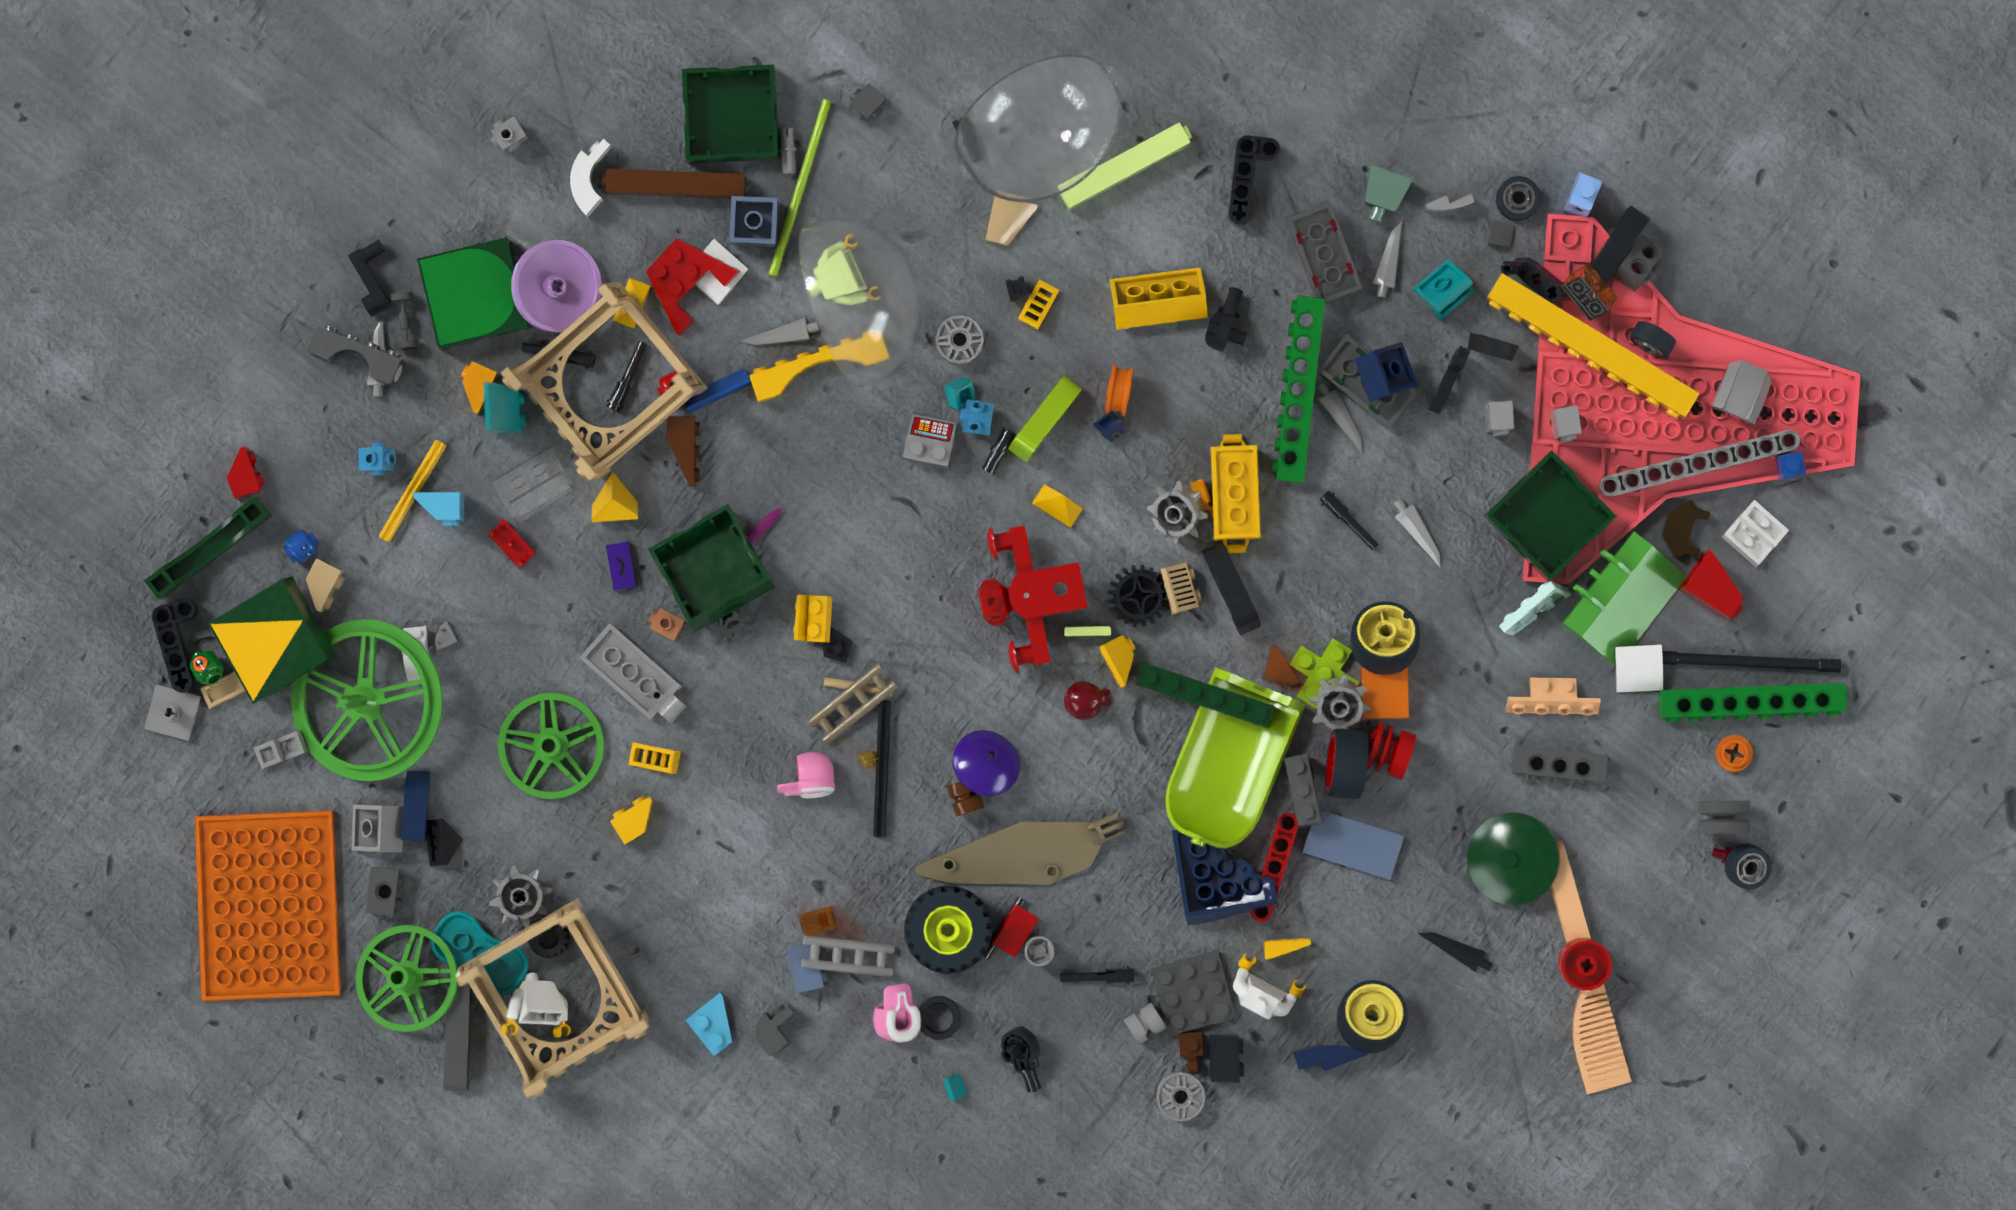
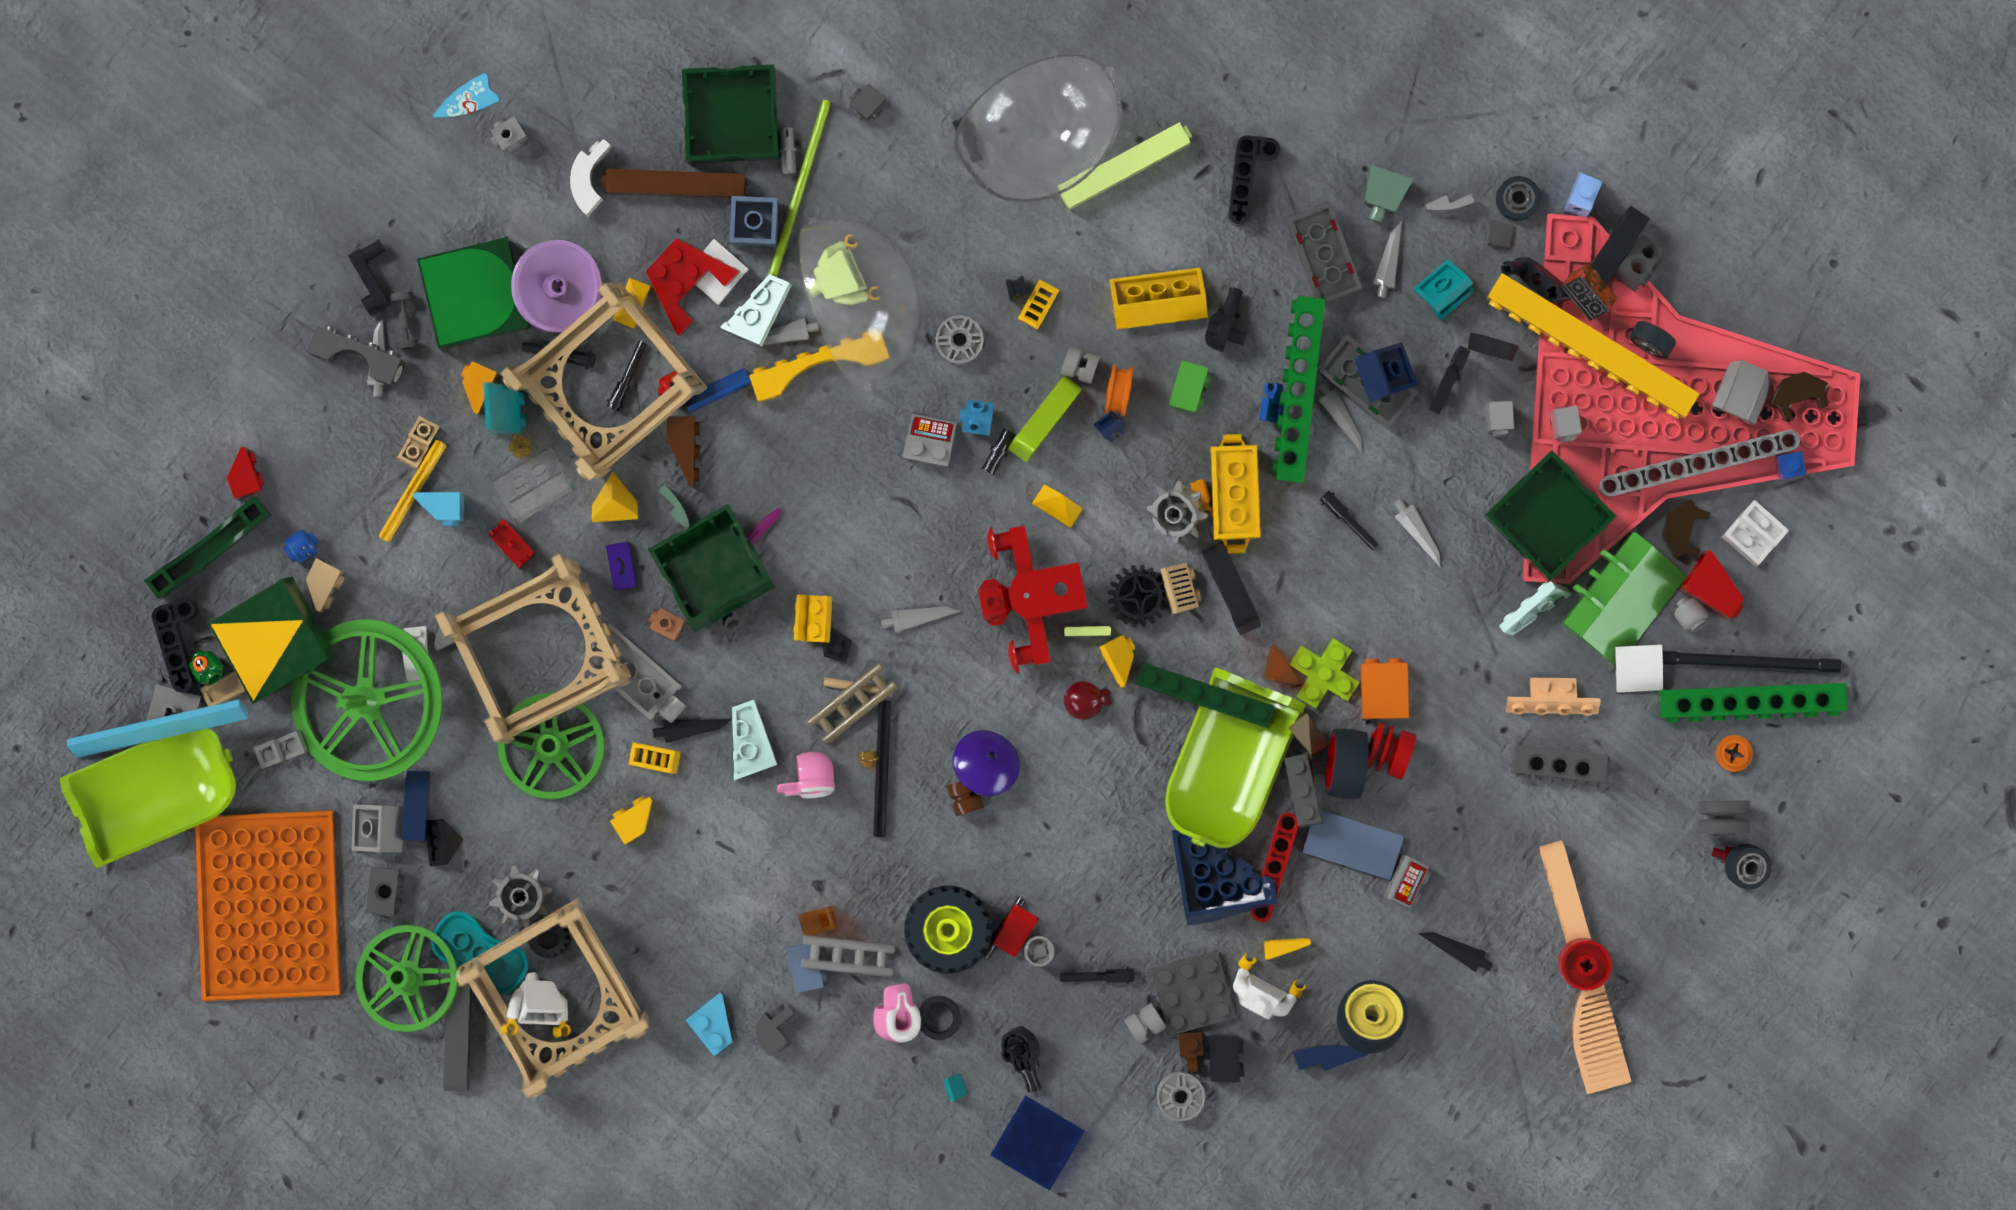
(149, 793): none -> lime panel
(157, 728): none -> medium azure tile
(377, 459): dark azure brick -> none
(418, 443): none -> tan slope
(468, 98): none -> medium azure sticker
(520, 440): none -> clear yellow plate
(562, 574): none -> tan arch
(678, 512): none -> sand green slope
(685, 728): none -> black bar
(750, 741): none -> light aqua wing
(759, 312): none -> light aqua wing
(910, 618): none -> light grey bar
(959, 392): teal slope -> none
(1007, 220): tan slope -> none
(1025, 853): dark tan wing -> none
(1037, 1142): none -> clear blue plate
(1072, 361): none -> light grey wheel
(1188, 387): none -> bright green brick
(1271, 405): none -> blue plate
(1309, 736): none -> dark tan slope
(1350, 709): light grey brick -> none
(1383, 653): wheel -> none
(1406, 882): none -> slope
(1513, 858): dark green dish -> none
(1691, 614): none -> light grey head
(1797, 389): none -> dark brown piece

